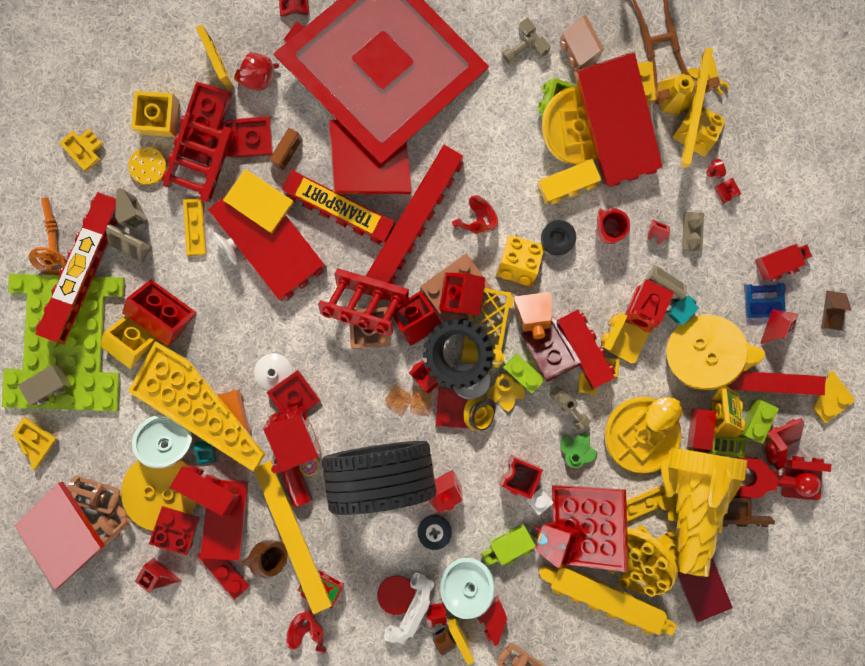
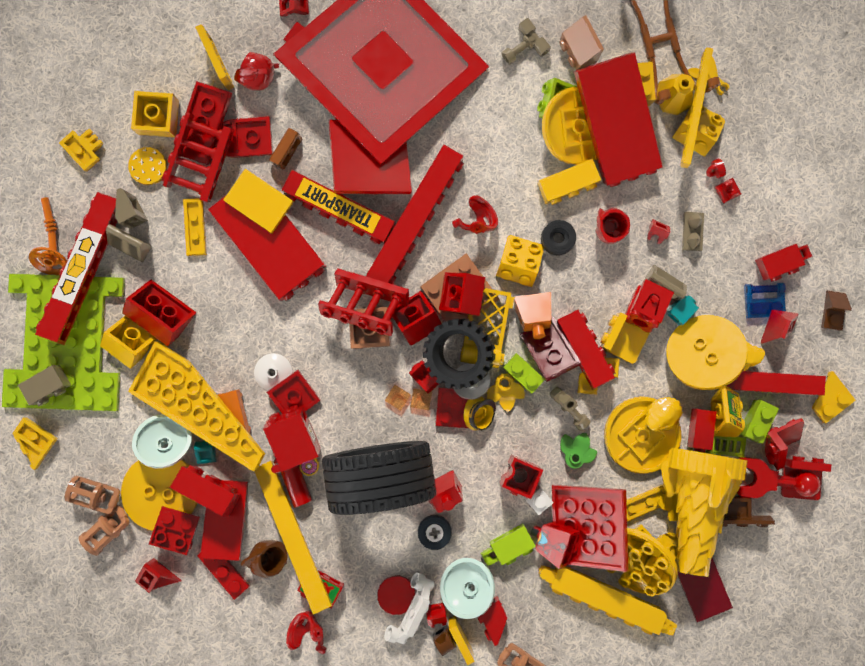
(59, 535): tile -> none
(227, 245): white dish -> none

